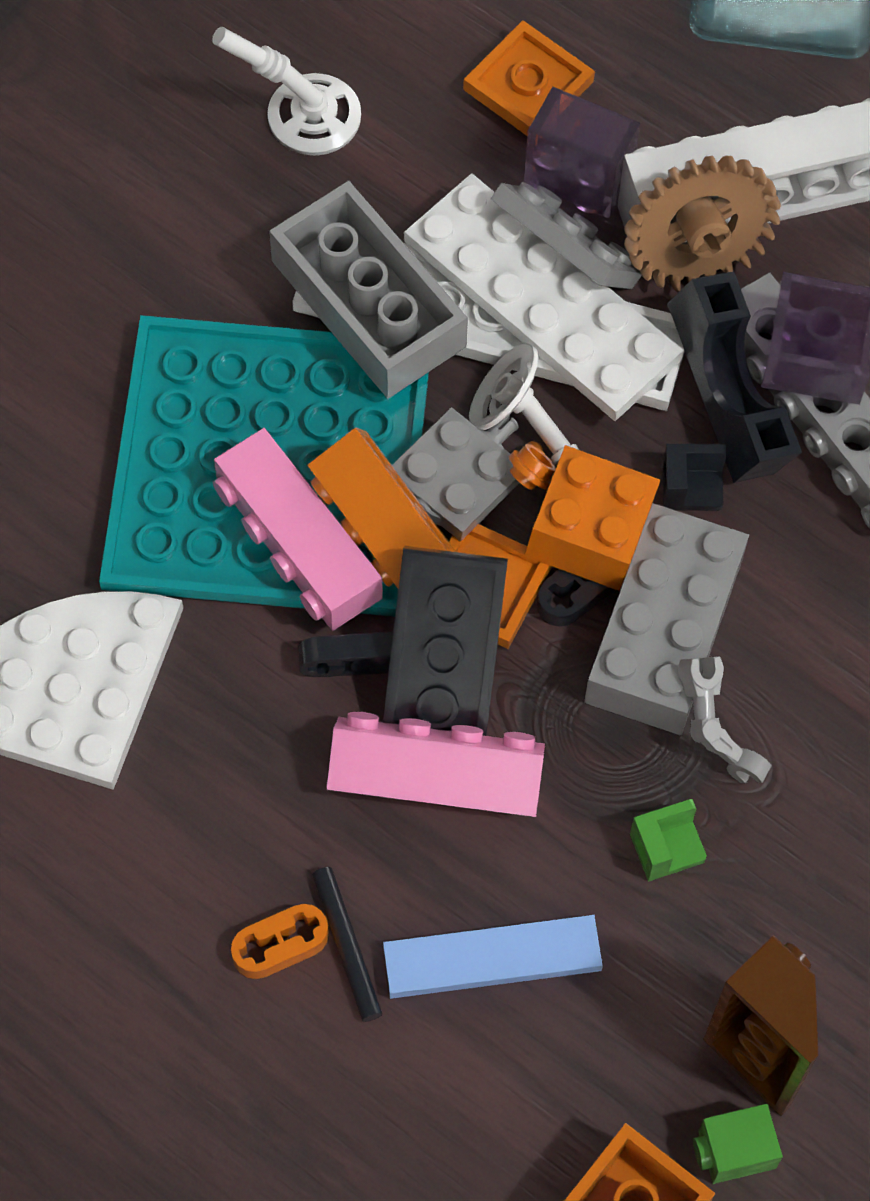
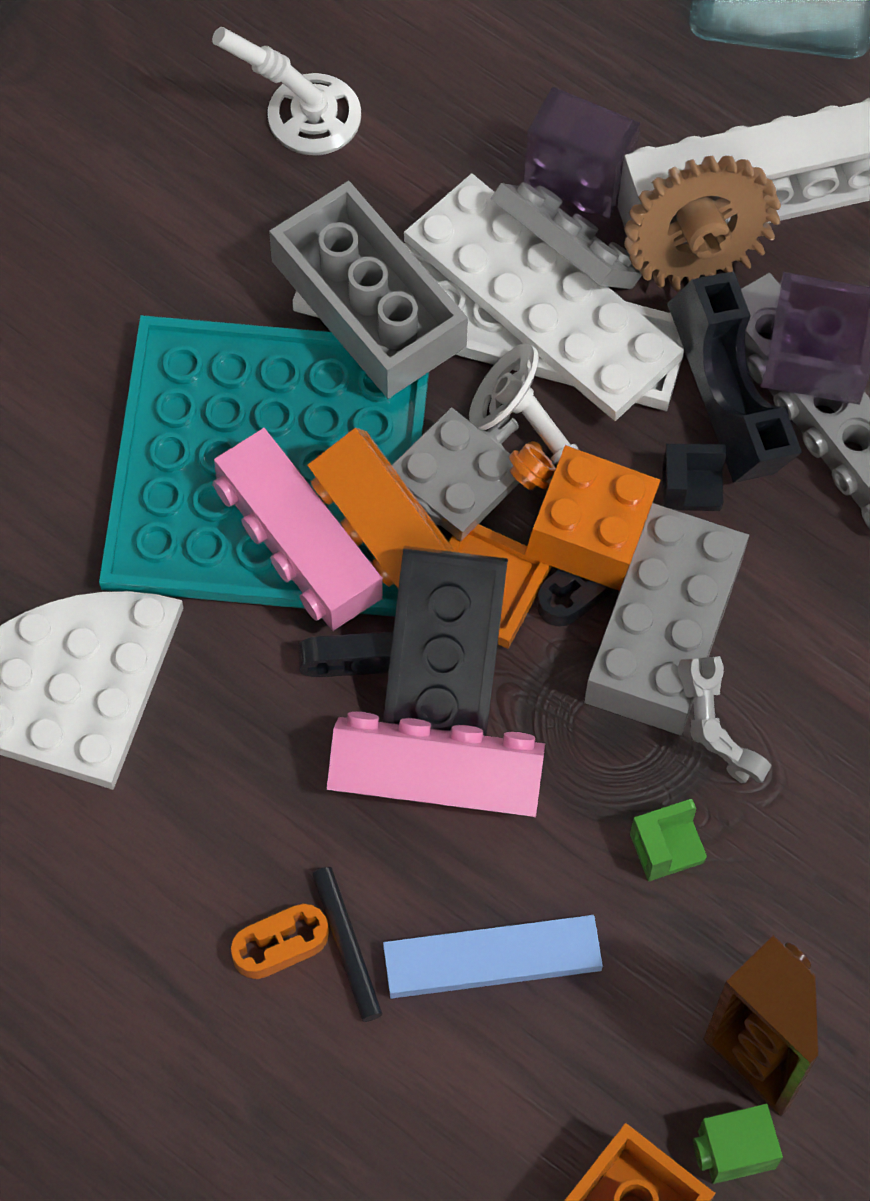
(521, 73): orange plate -> none

